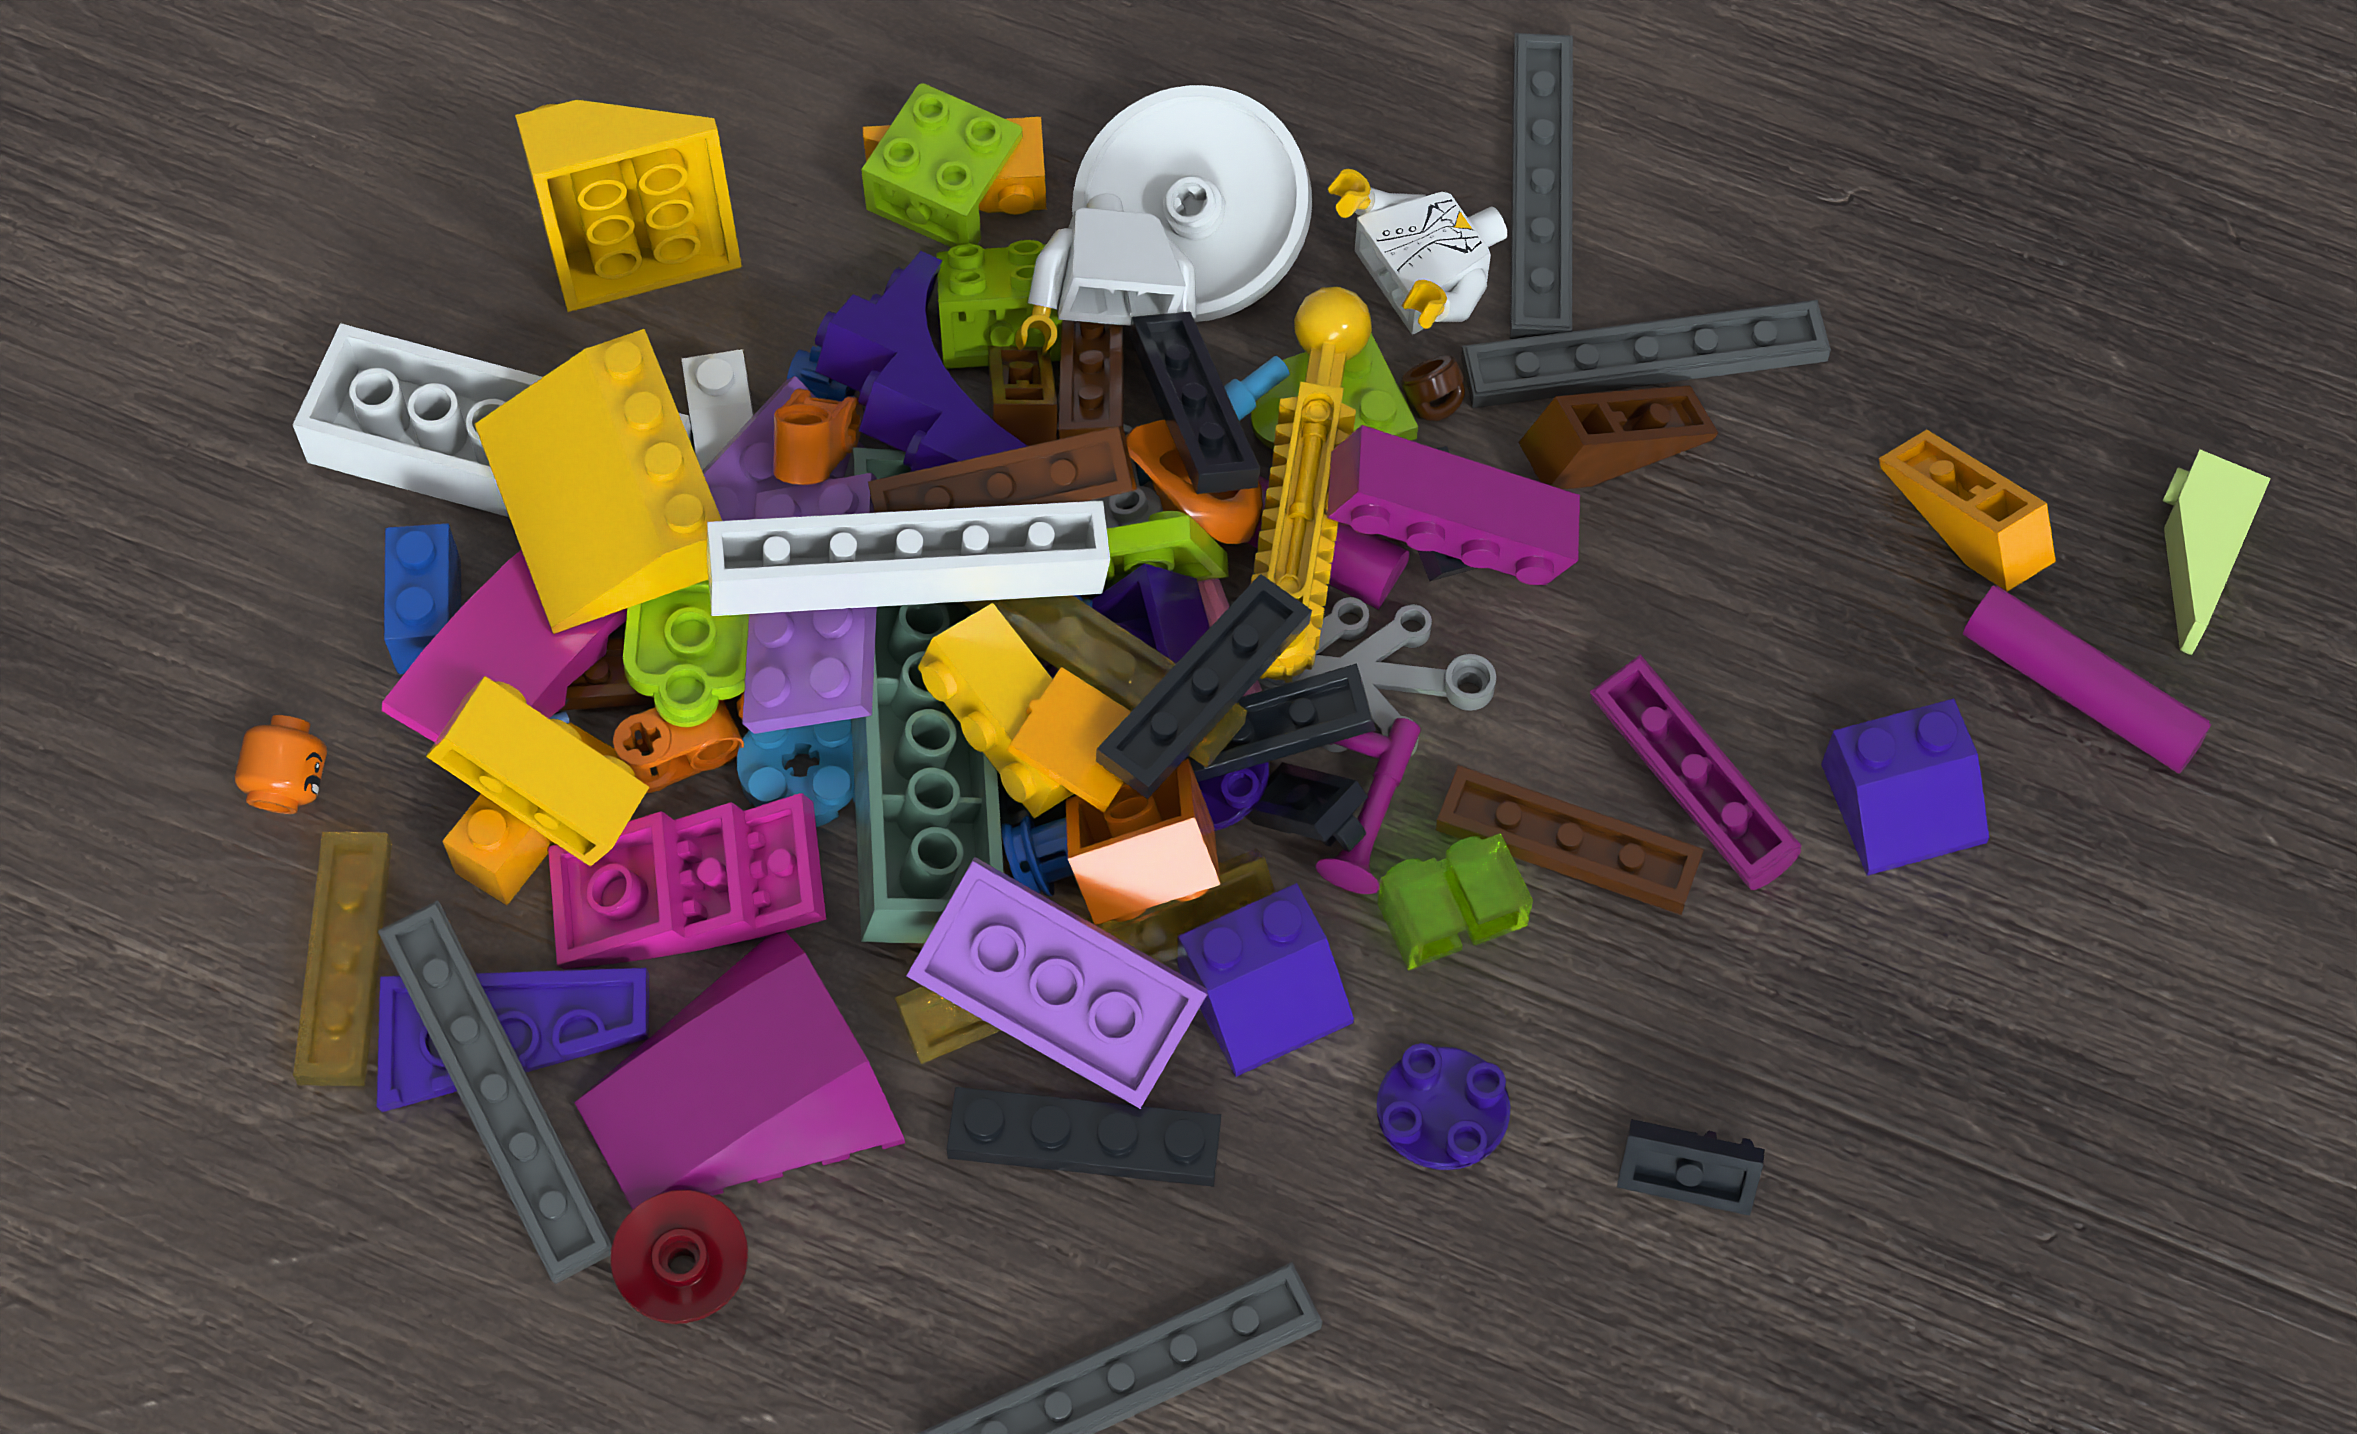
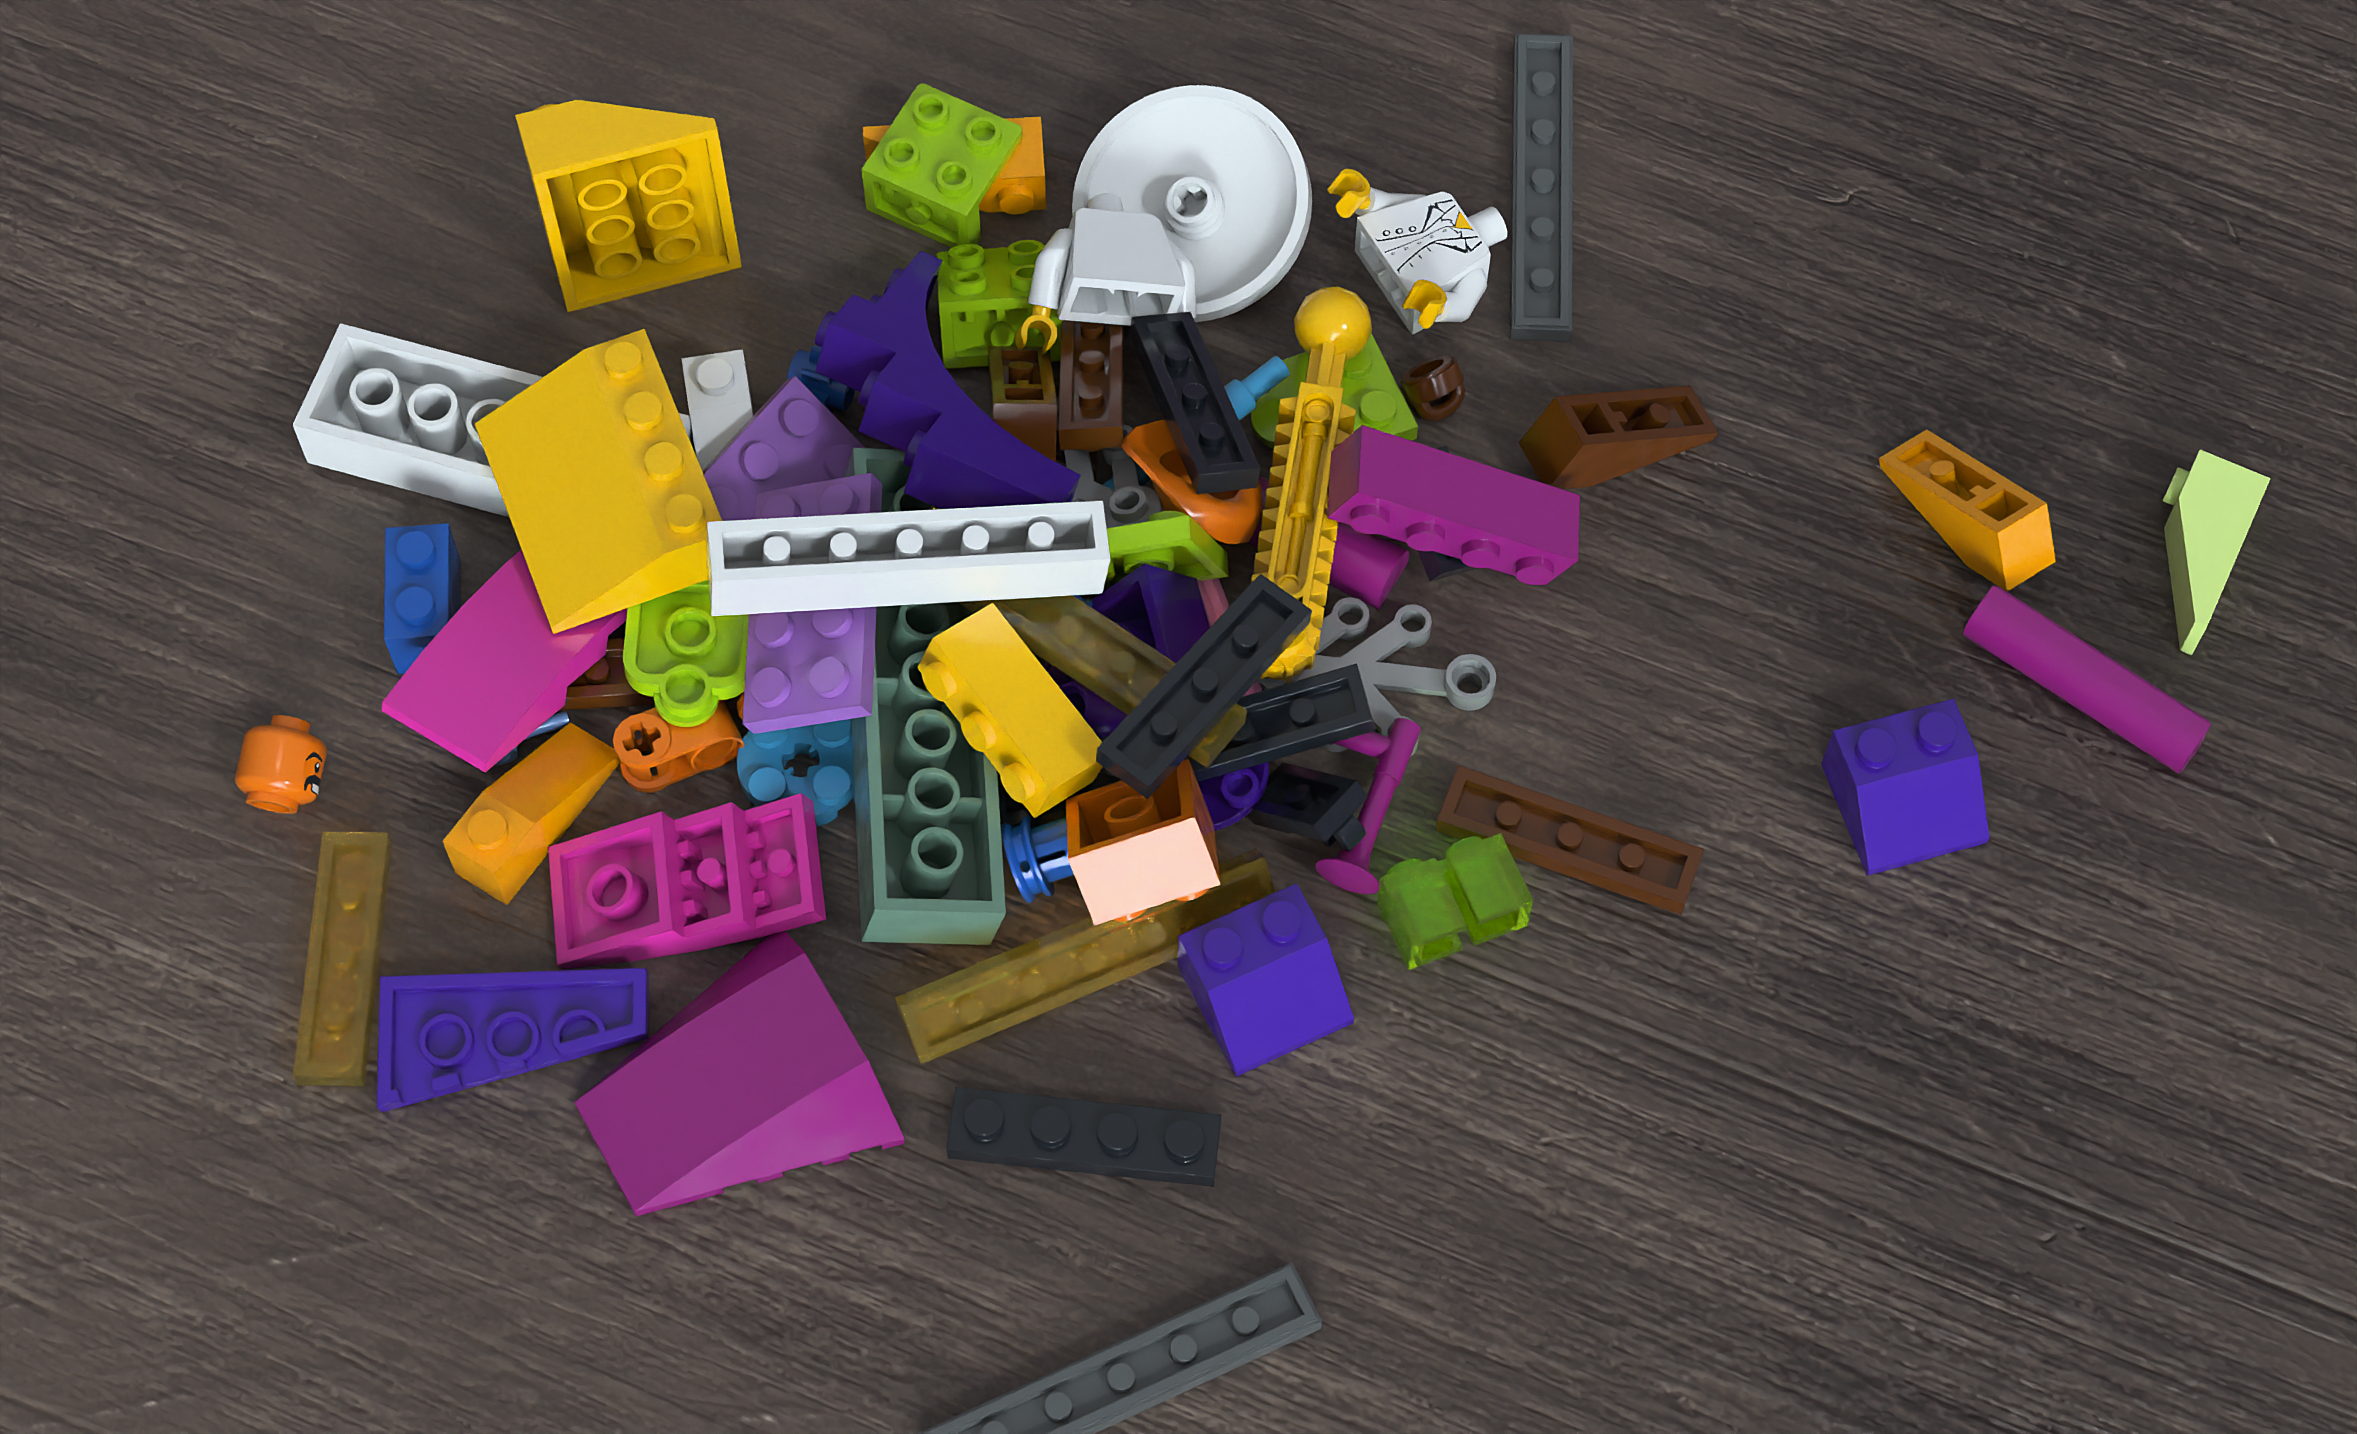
(497, 1092): dark grey tile -> none
(538, 770): yellow brick -> none
(672, 1227): dark red dish -> none
(813, 436): orange piece -> none
(1042, 473): reddish brown plate -> none
(1057, 982): medium lavender plate -> none
(1064, 737): light orange piece -> none
(1443, 1107): dark purple dish -> none
(1645, 353): dark grey tile -> none
(1690, 1167): black plate -> none
(1697, 773): magenta brick -> none

